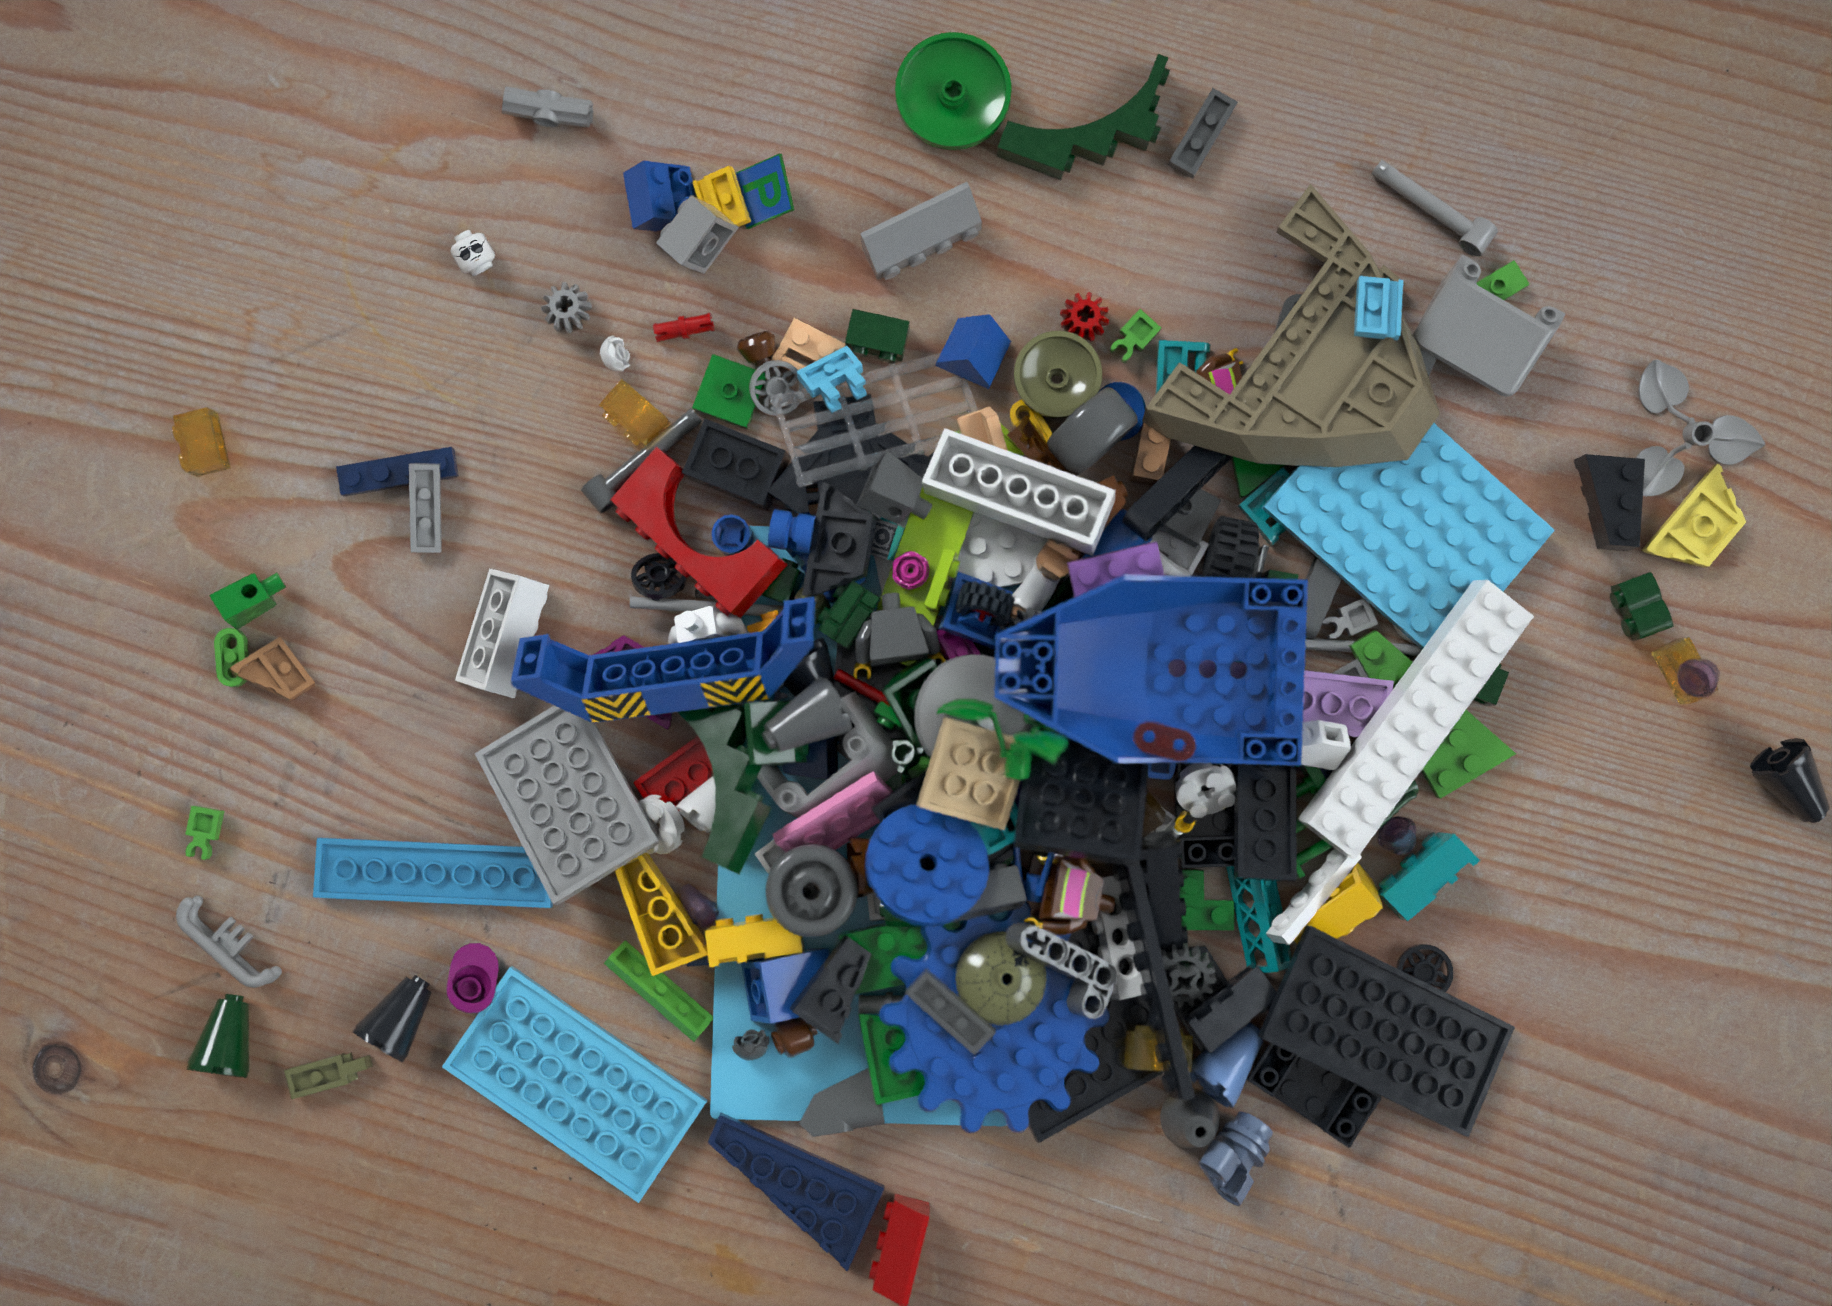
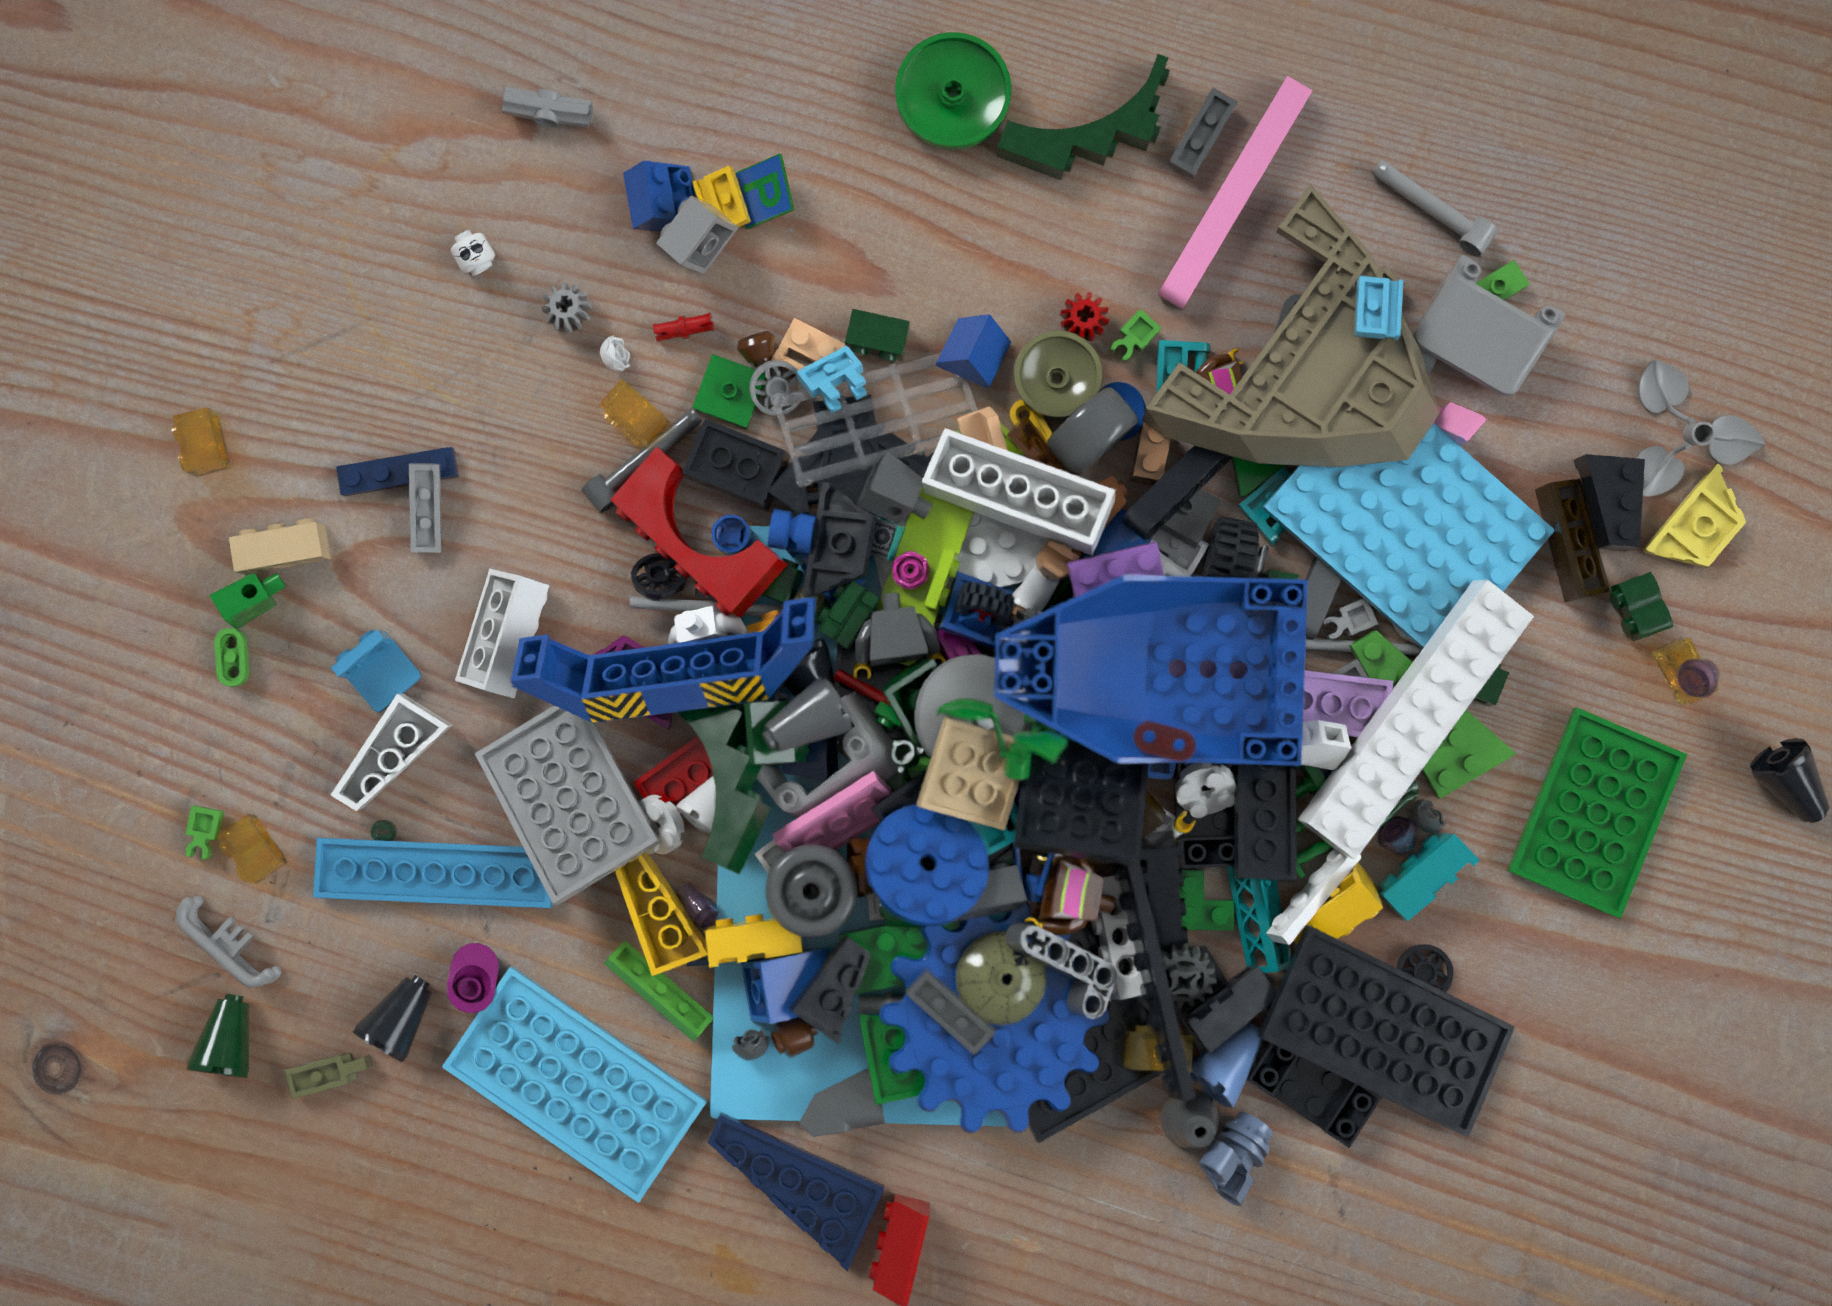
(251, 849): none -> clear yellow brick
(275, 671): medium nougat wing -> none
(279, 547): none -> tan brick
(377, 669): none -> dark azure bracket
(383, 824): none -> clear green hinge
(392, 746): none -> white wedge
(921, 232): light grey slope -> none
(1234, 192): none -> bright pink beam
(1427, 817): none -> dark grey plate
(1458, 422): none -> bright pink slope
(1573, 541): none -> dark brown slope
(1597, 812): none -> green plate

